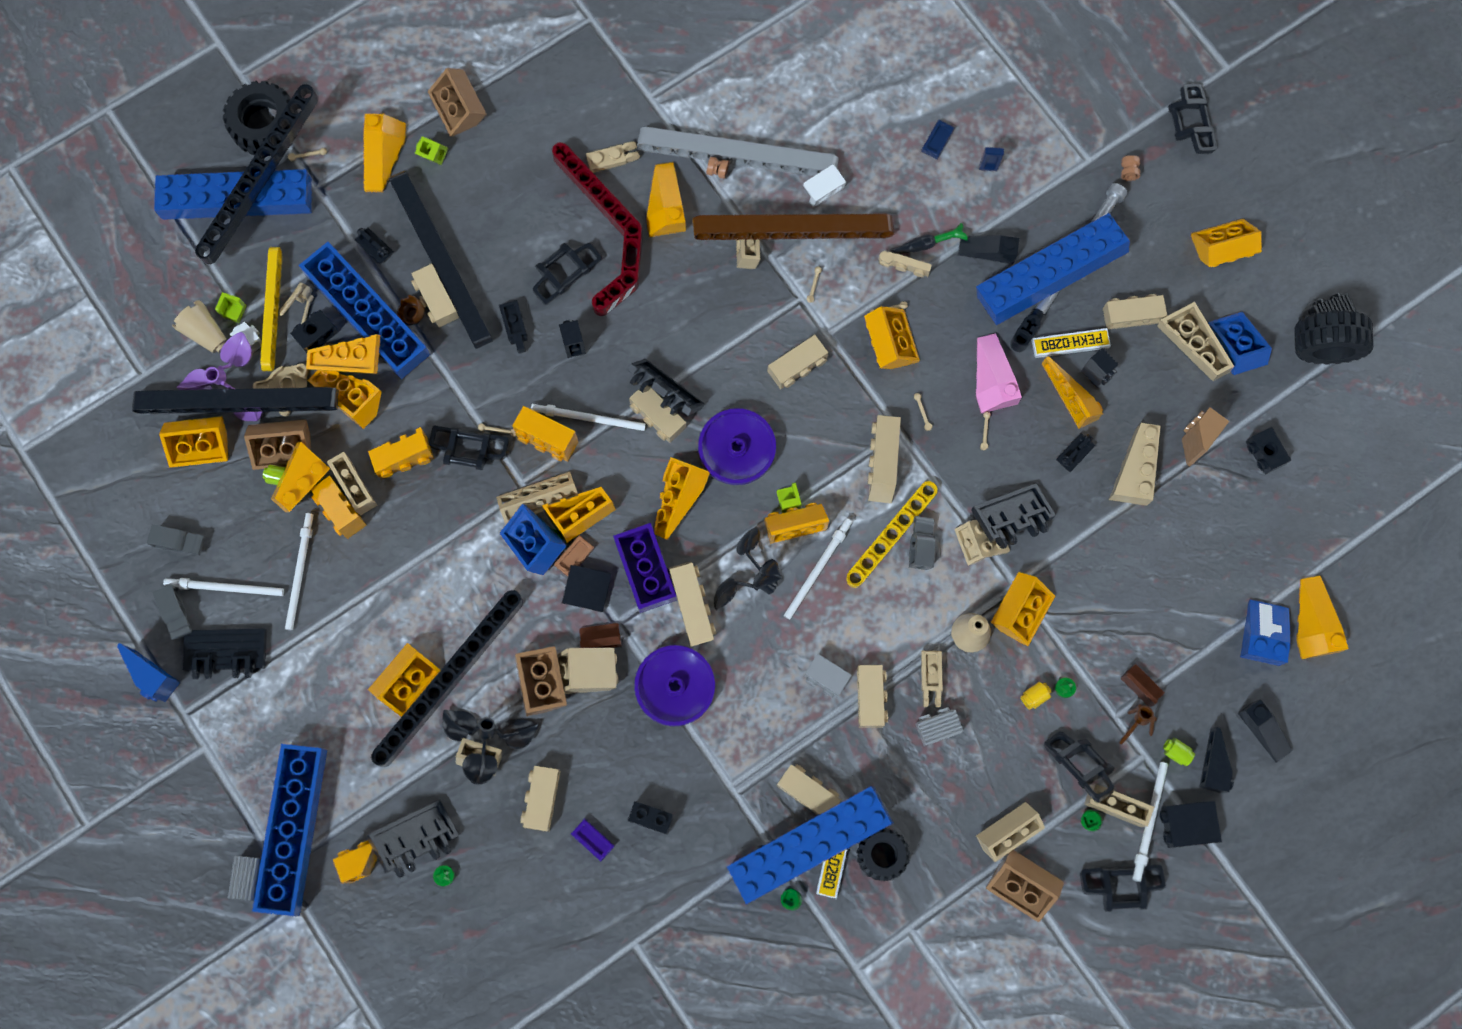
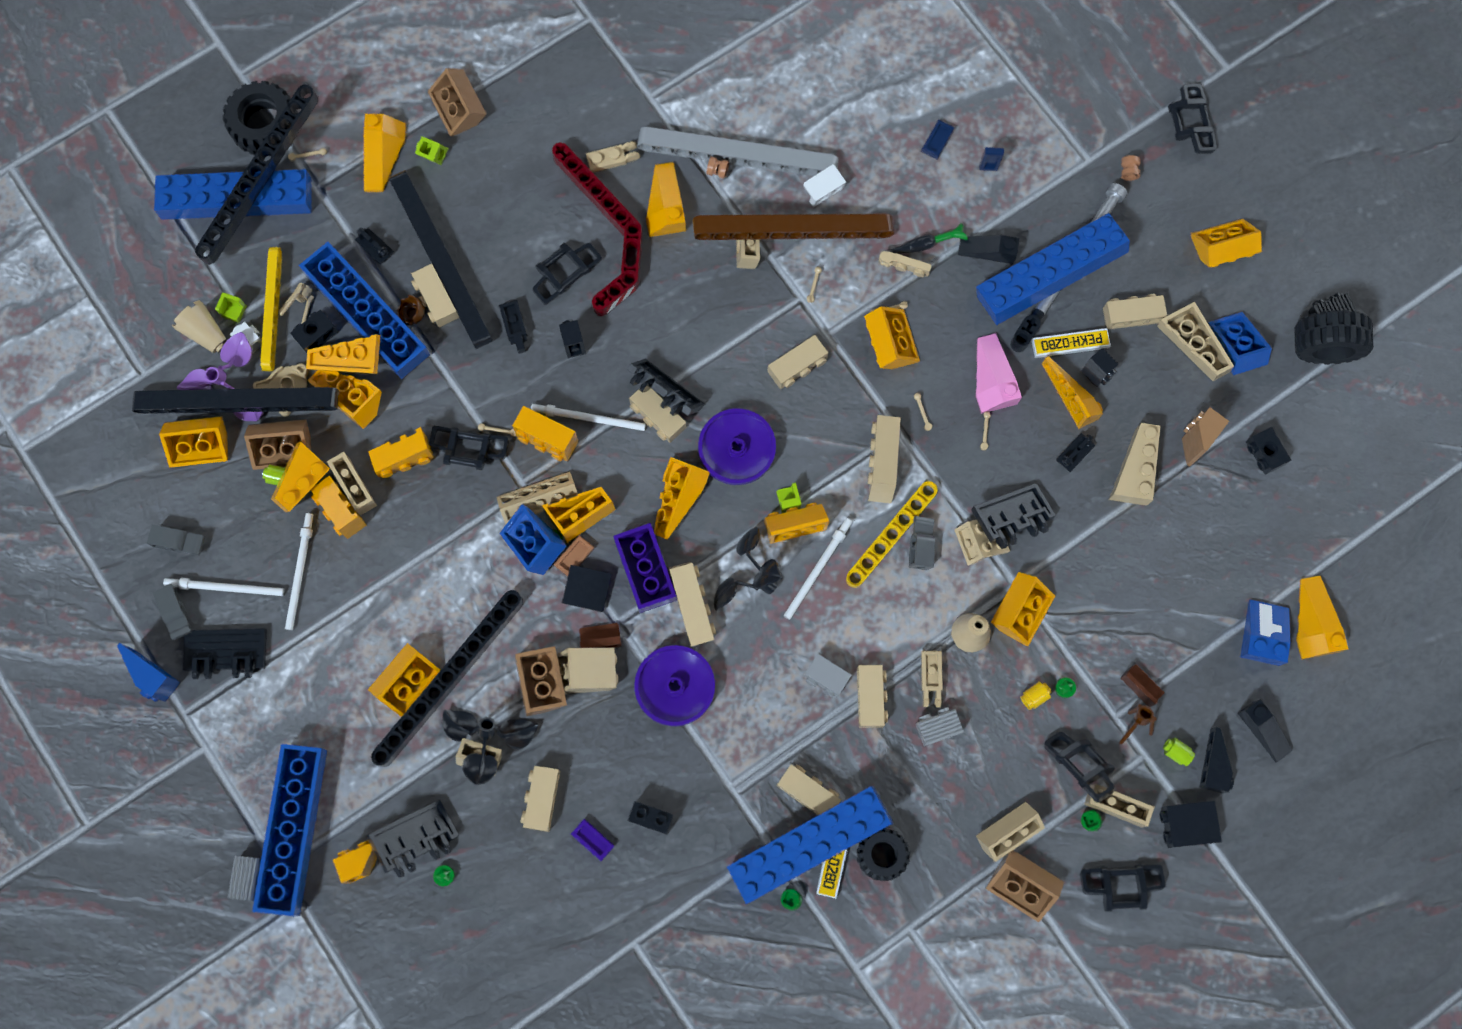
(1141, 859): white bar -> none

